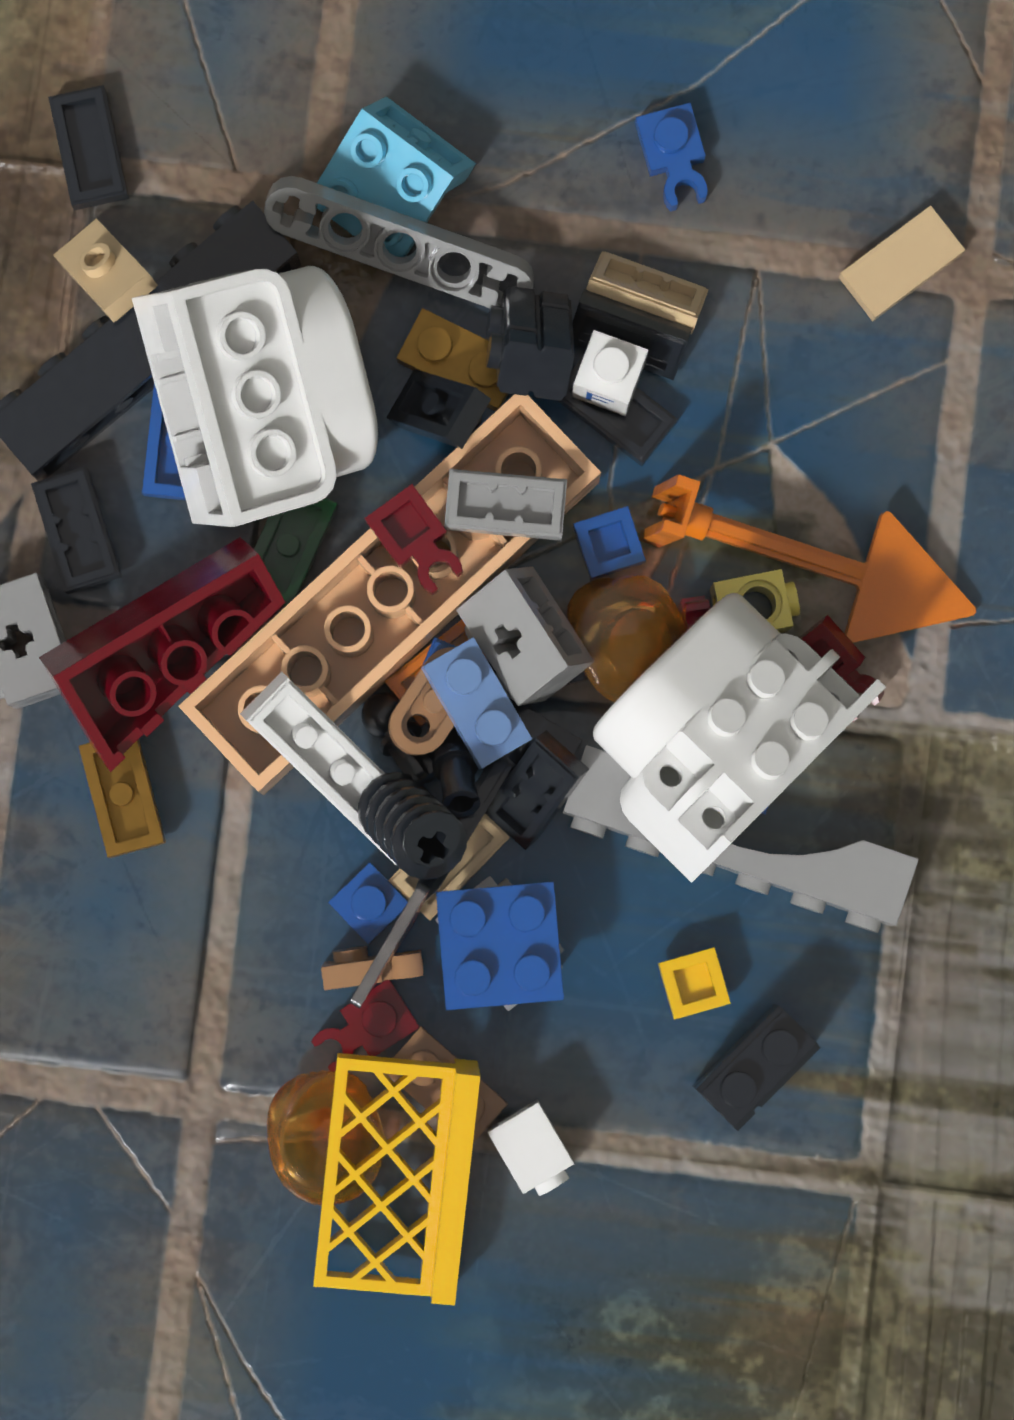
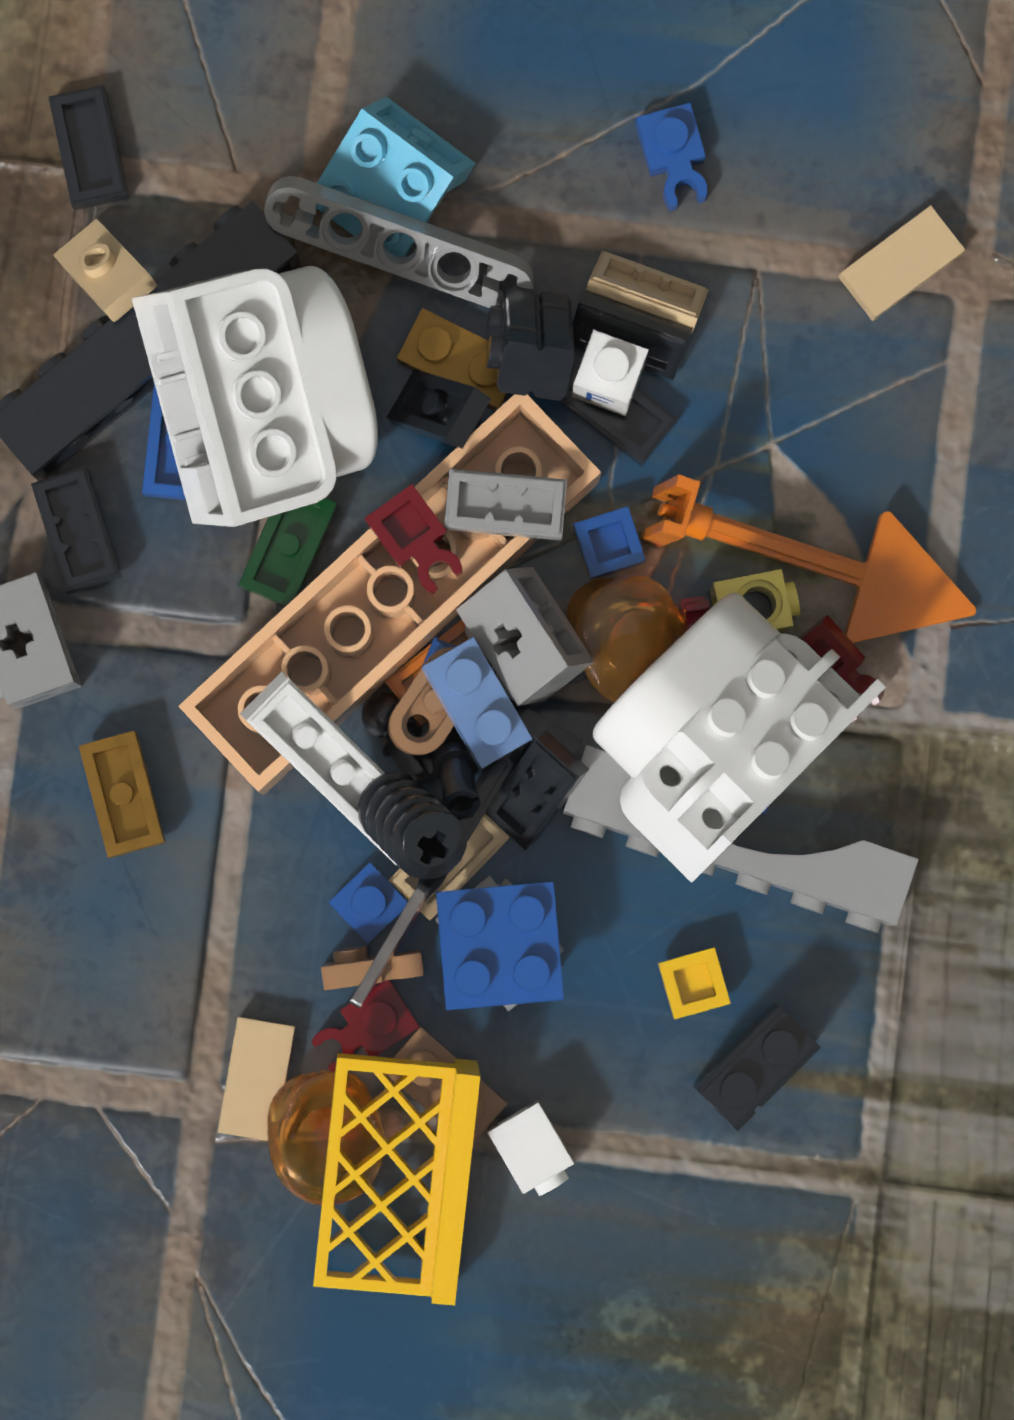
(160, 646): dark red wedge -> none
(254, 1075): none -> tan tile

